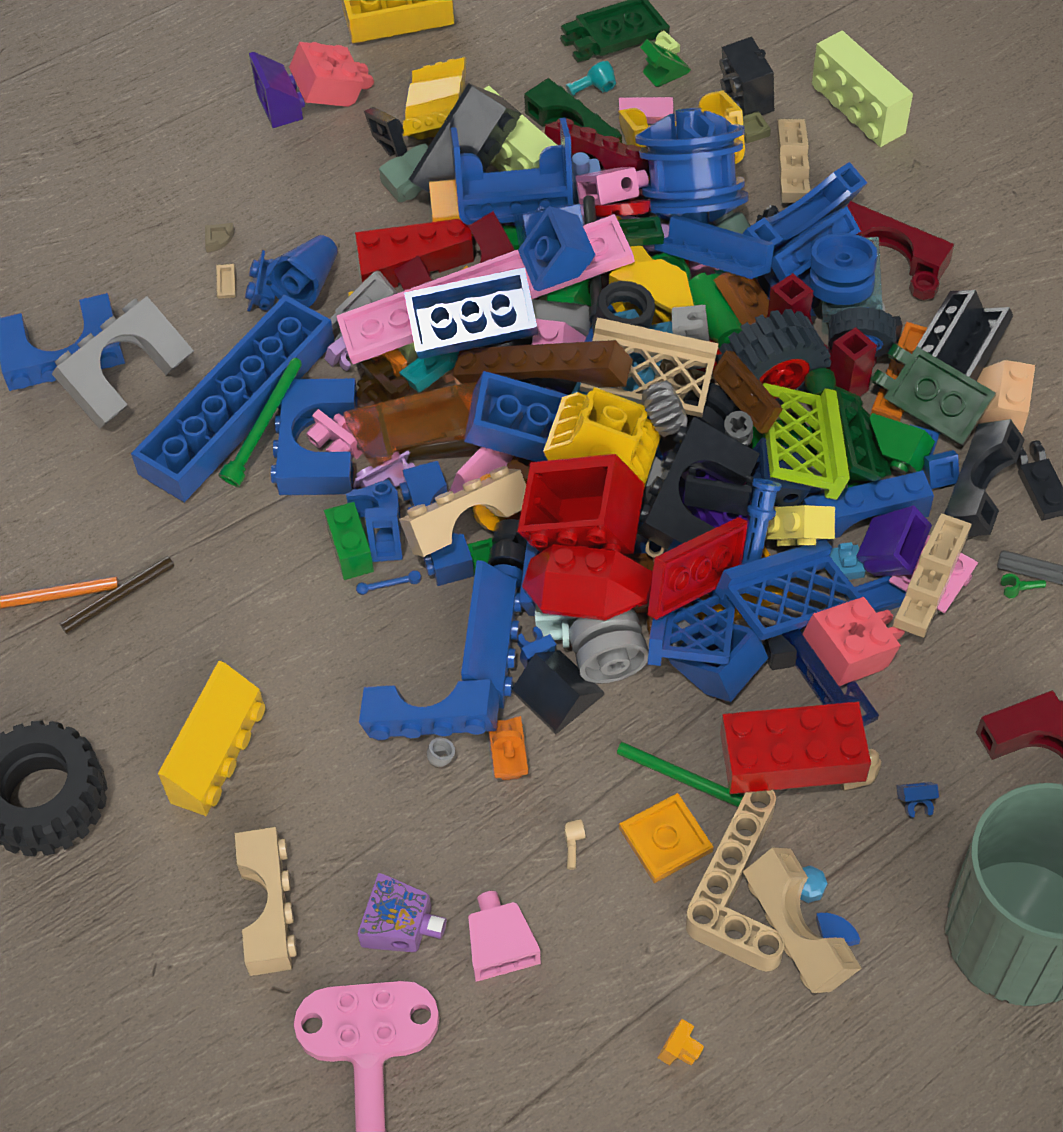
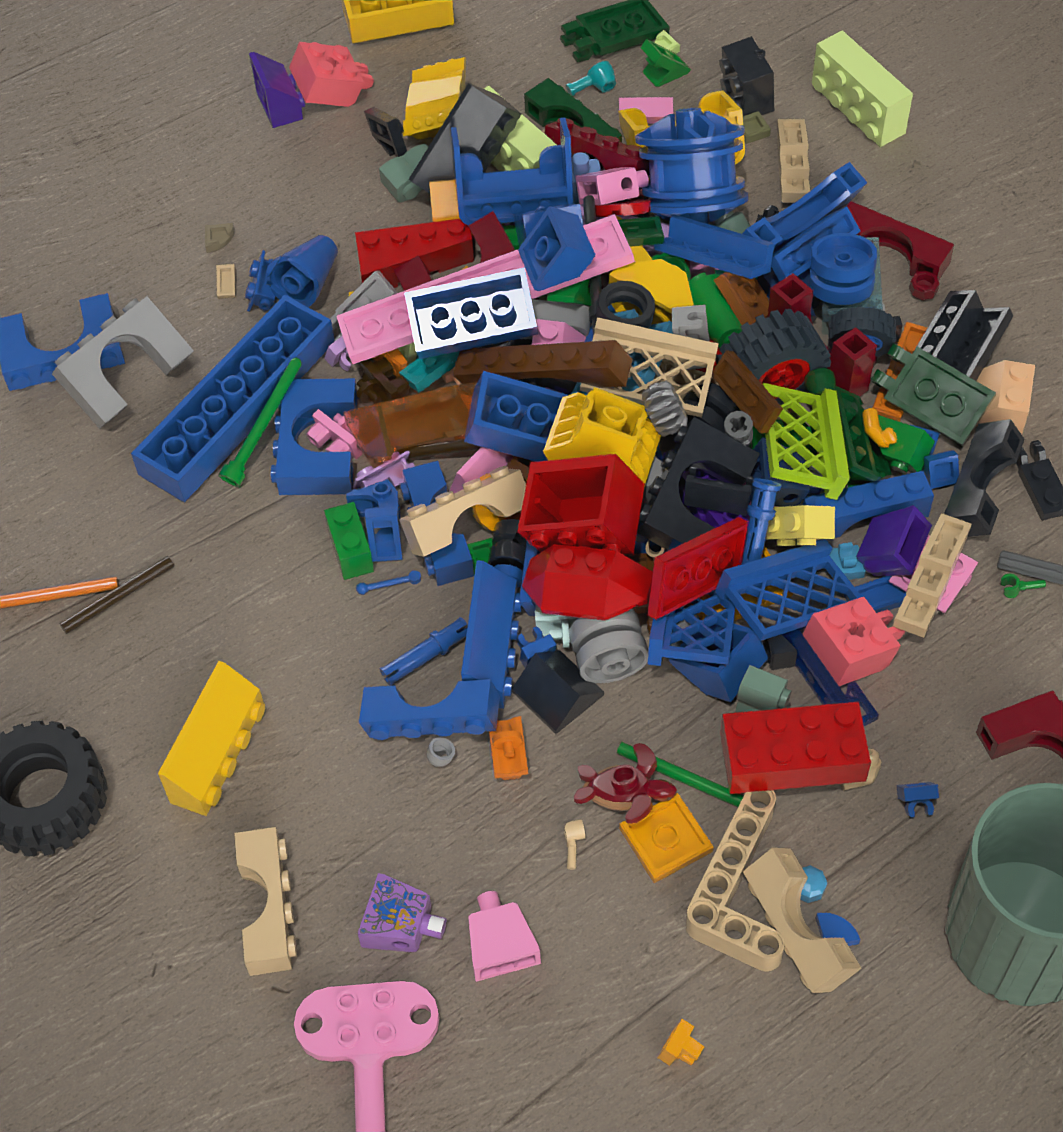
(437, 644): none -> blue pin
(625, 786): none -> dark red animal
(762, 691): none -> sand green brick
(881, 437): none -> light orange arm

